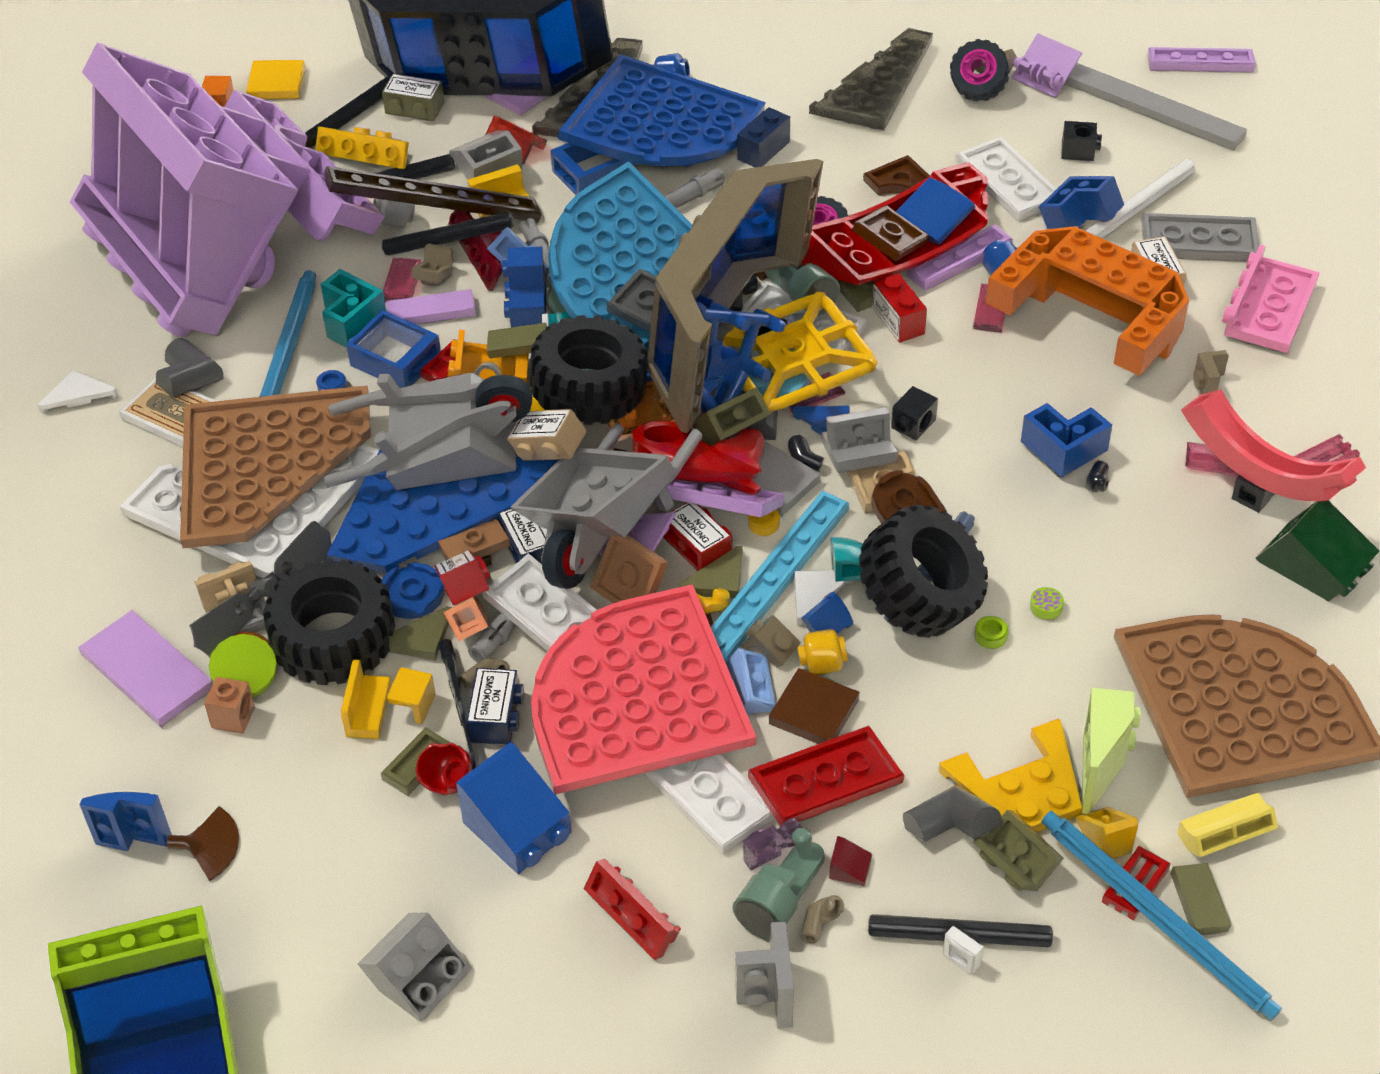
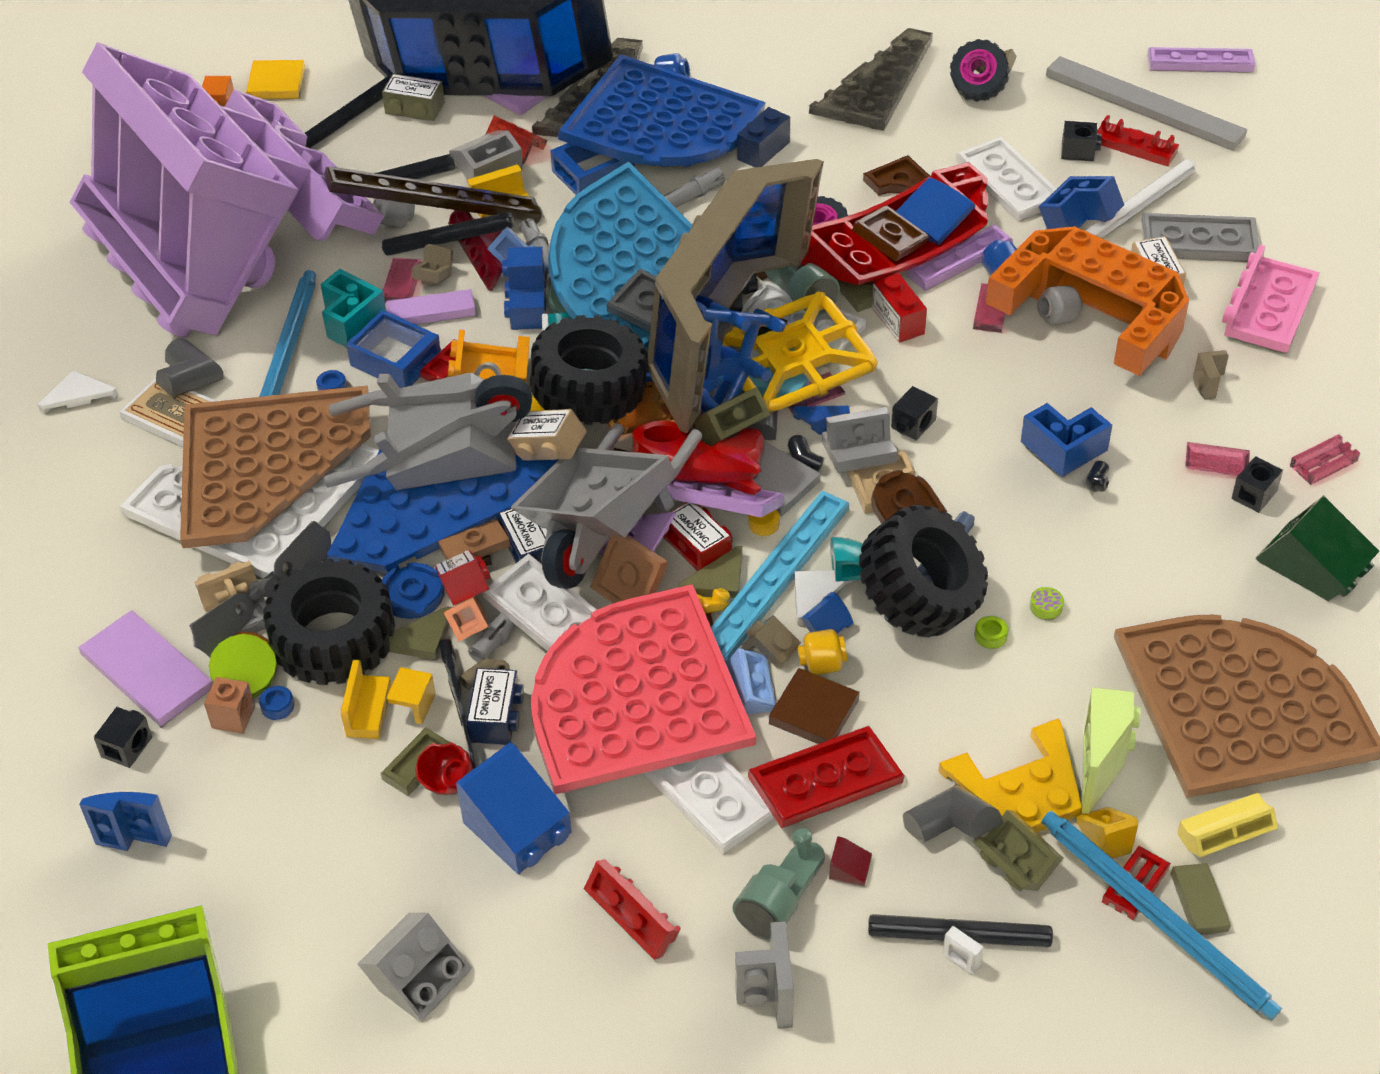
(123, 736): none -> black brick
(211, 844): reddish brown hand -> none
(276, 702): none -> blue tile
(363, 146): yellow bracket -> none
(512, 340): olive tile -> none
(767, 844): clear purple plate -> none
(819, 914): dark tan arm -> none
(1046, 65): lavender hinge -> none
(1059, 304): none -> light grey head
(1137, 142): none -> red plate
(1261, 462): coral arch -> none

